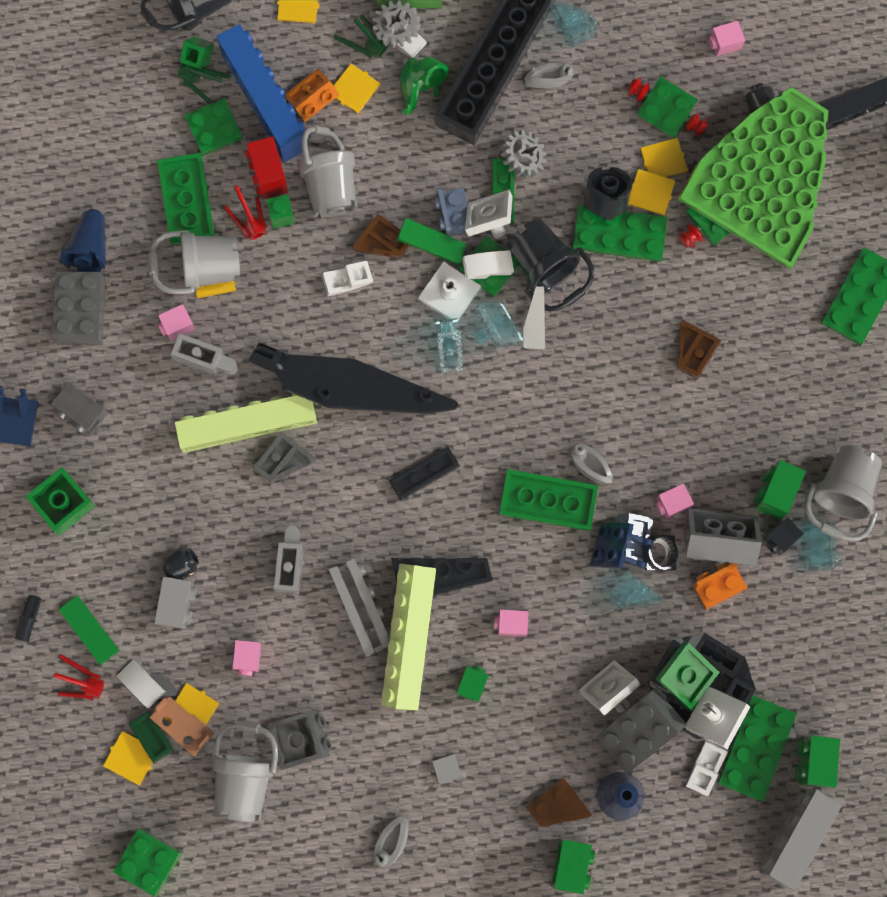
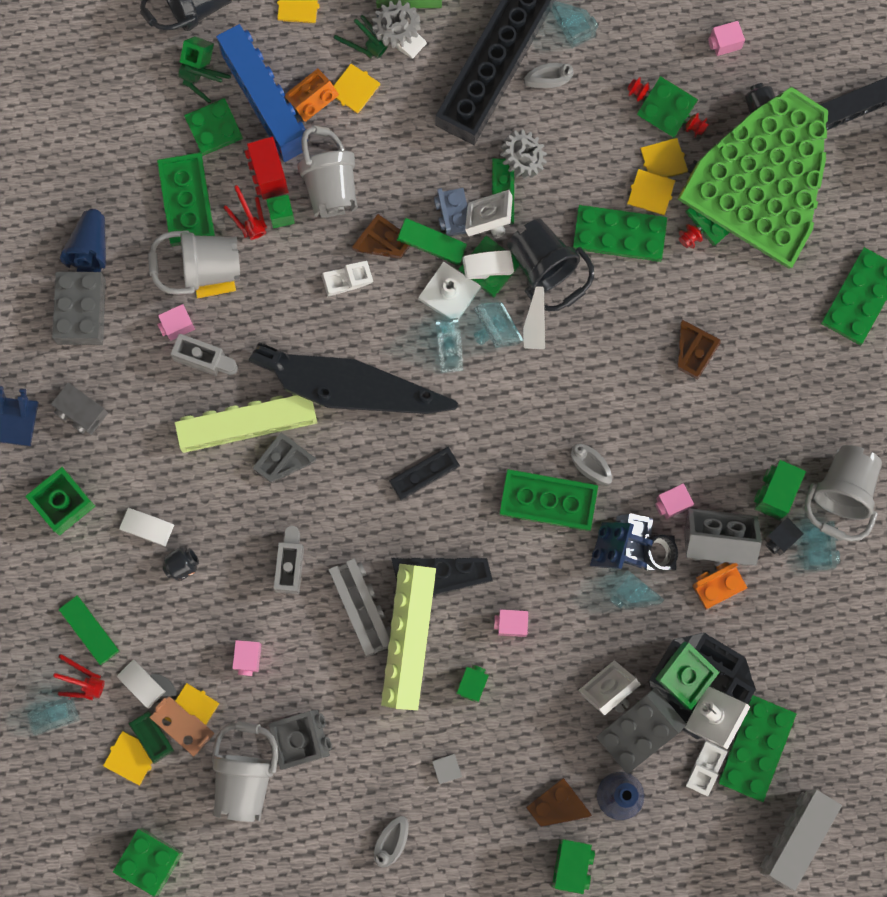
(28, 618): black axle -> none
(53, 716): none -> clear light blue slope
(146, 527): none -> white slope
(175, 603): light grey brick -> none
(419, 76): green piece -> none
(608, 192): black brick -> none
(818, 761): green brick -> none

